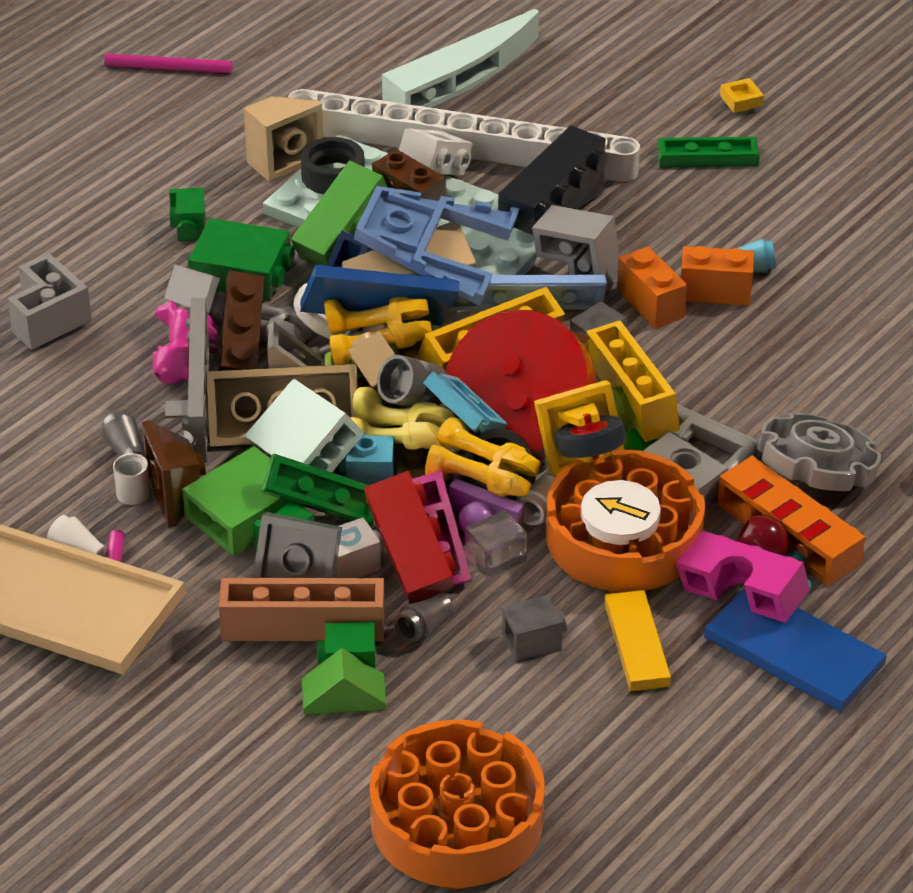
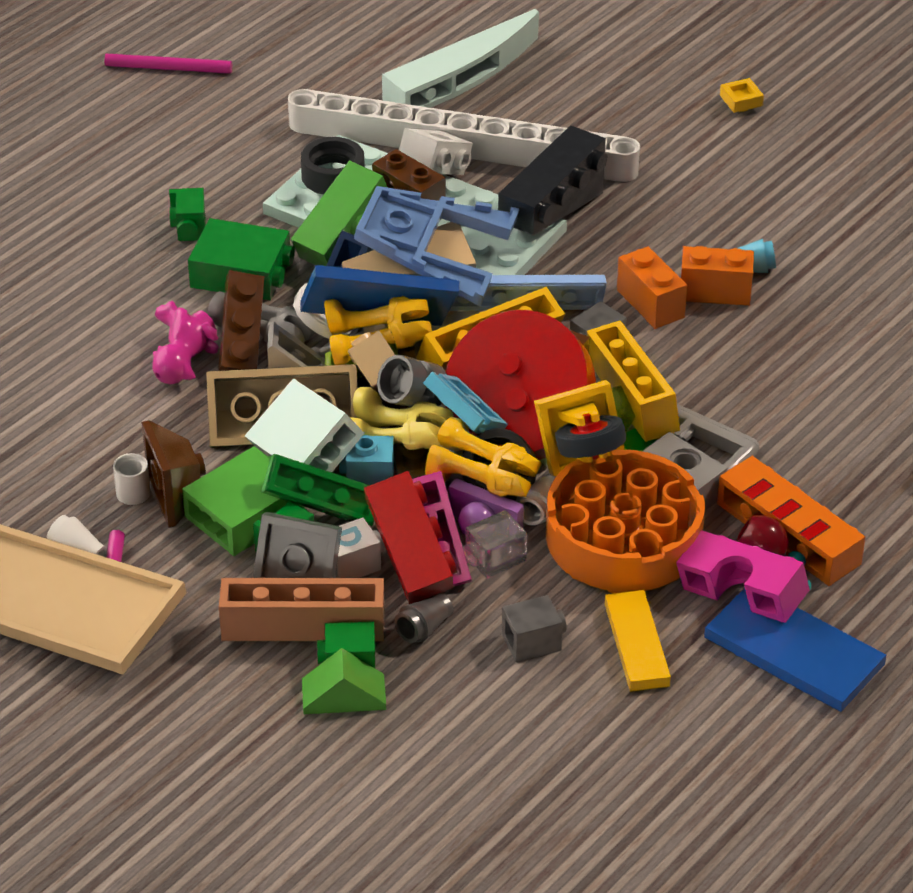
(49, 303): light grey brick -> none
(122, 433): flat silver cone -> none
(189, 284): light grey slope -> none
(195, 409): light grey piece -> none
(278, 133): tan slope -> none
(457, 804): orange brick -> none
(581, 240): light grey brick -> none
(620, 512): white tile -> none
(708, 151): green tile -> none
(818, 452): light grey piece -> none

